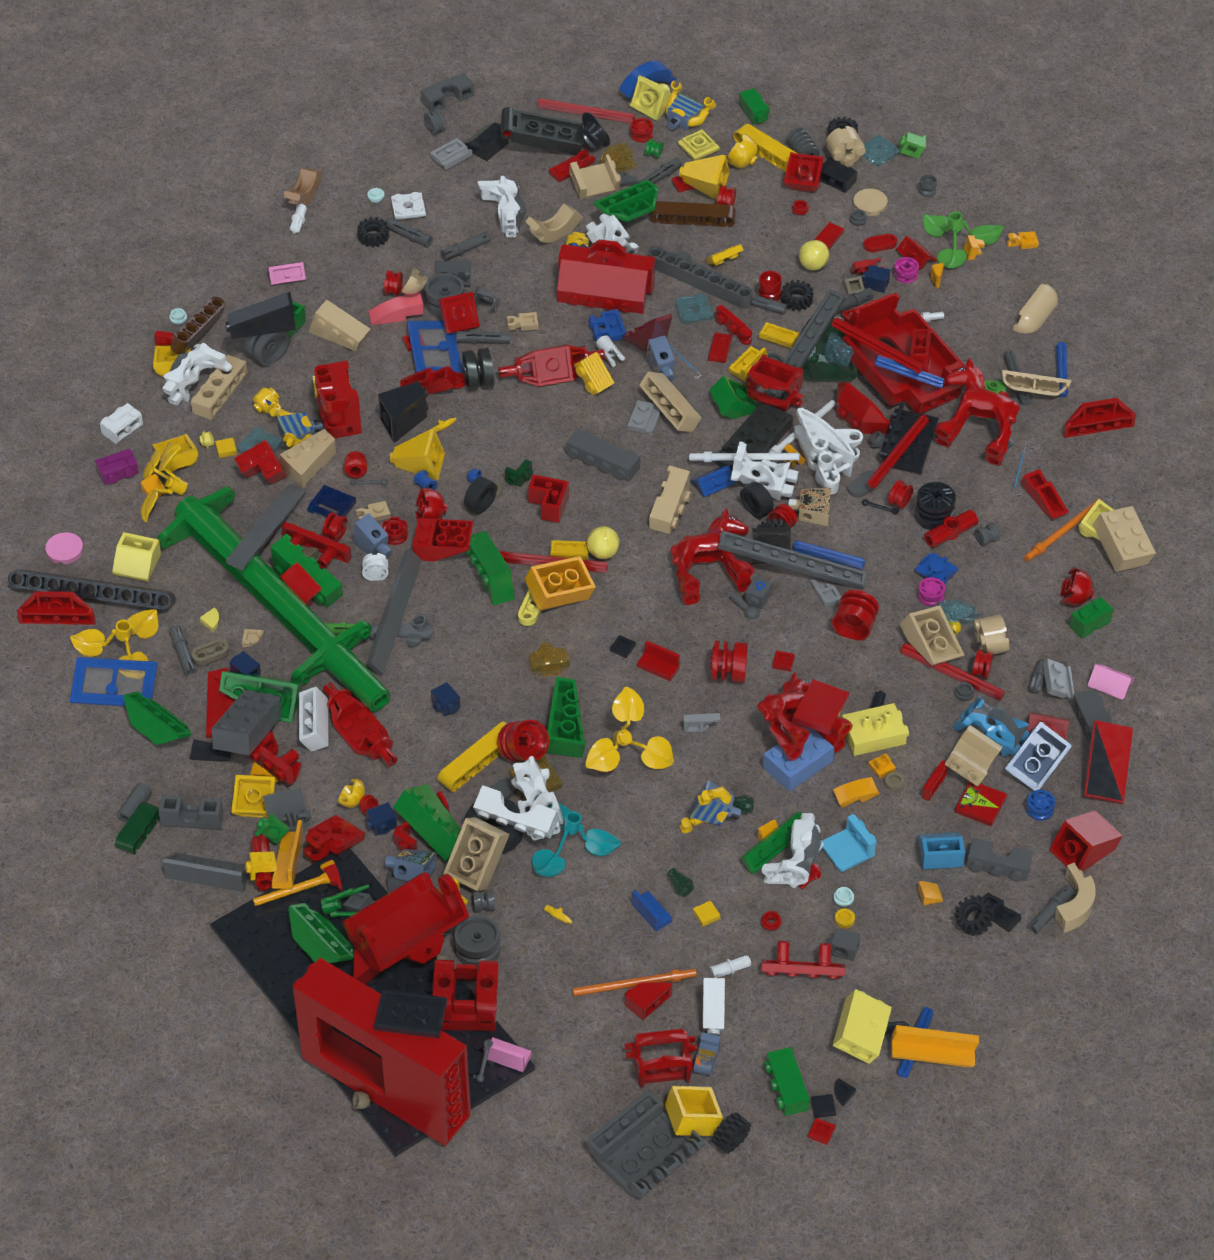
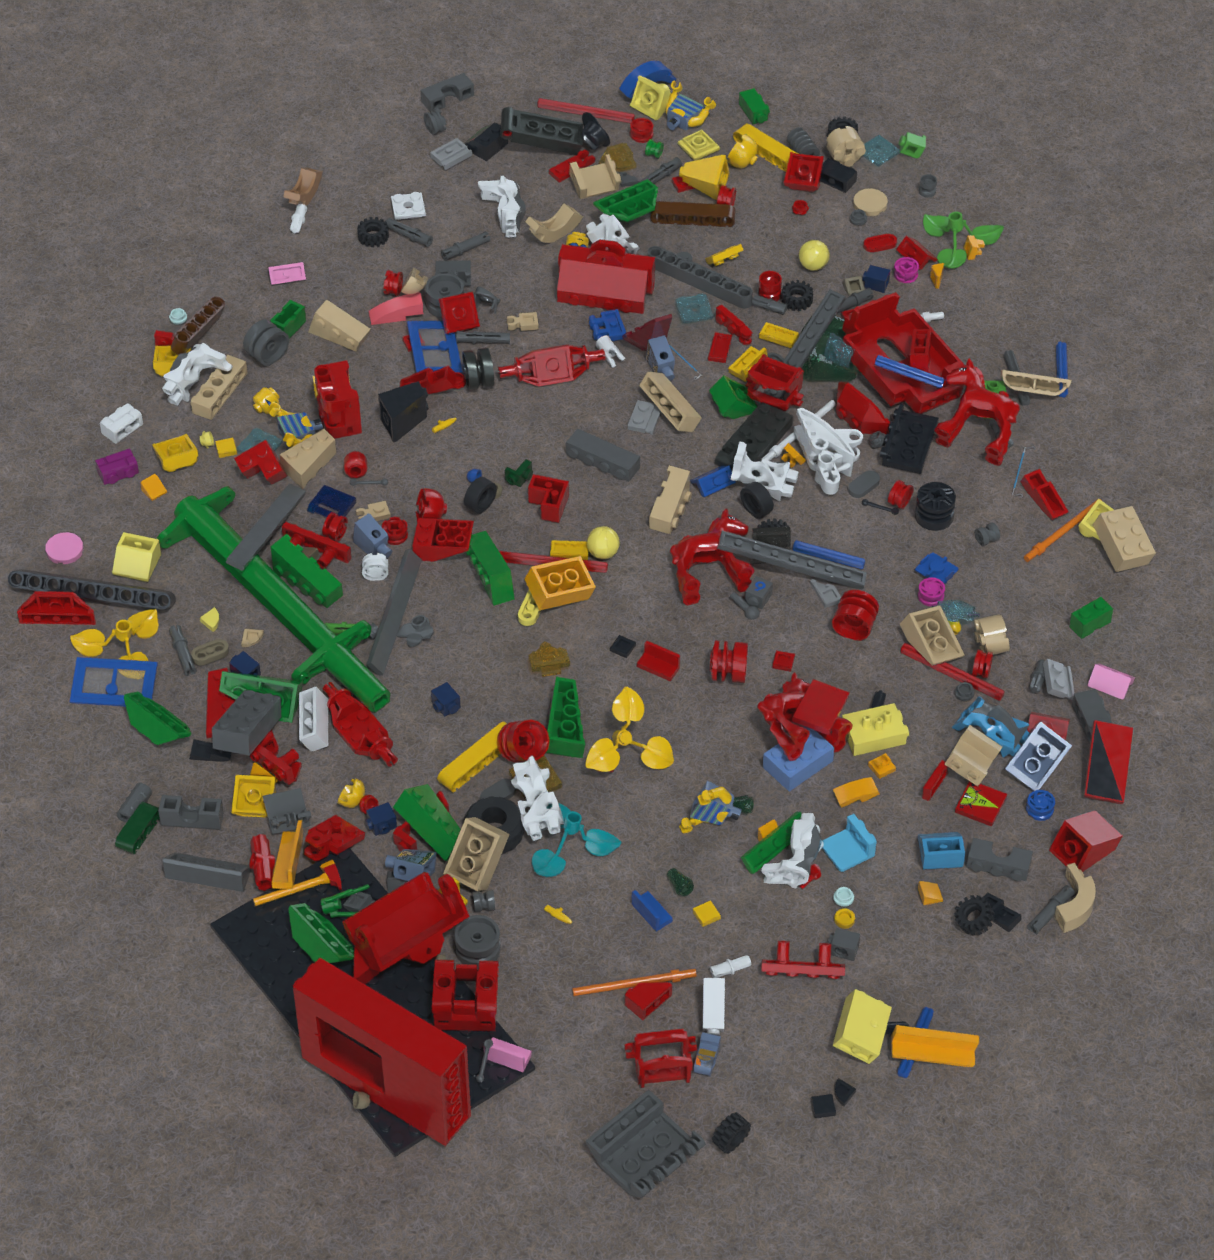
(173, 483): yellow plant -> none
(260, 863): yellow bracket -> none
(262, 318): black slope -> none
(272, 828): green bracket -> none
(301, 583): red panel -> none
(375, 195): light aqua plate -> none
(410, 1013): black tile -> none
(420, 454): yellow slope -> none
(424, 480): blue bush -> none
(539, 820): white arch -> none
(594, 373): yellow brick -> none
(693, 1110): yellow piece -> none
(699, 722): light grey tile -> none
(708, 456): white bar -> none
(771, 915): red plate -> none
(784, 513): red wheel -> none
(787, 1081): green brick -> none
(813, 505): tan torso -> none
(821, 1131): red tile -> none
(830, 234): red tile -> none
(862, 266): red plate -> none
(877, 345): red axle -> none
(894, 781): dark tan tile -> none
(897, 452): red axle -> none
(951, 528): red piece -> none
(1023, 239): light orange plate -> none
(1037, 309): tan brick -> none
(1079, 586): red cylinder -> none
(1099, 417): red wedge -> none

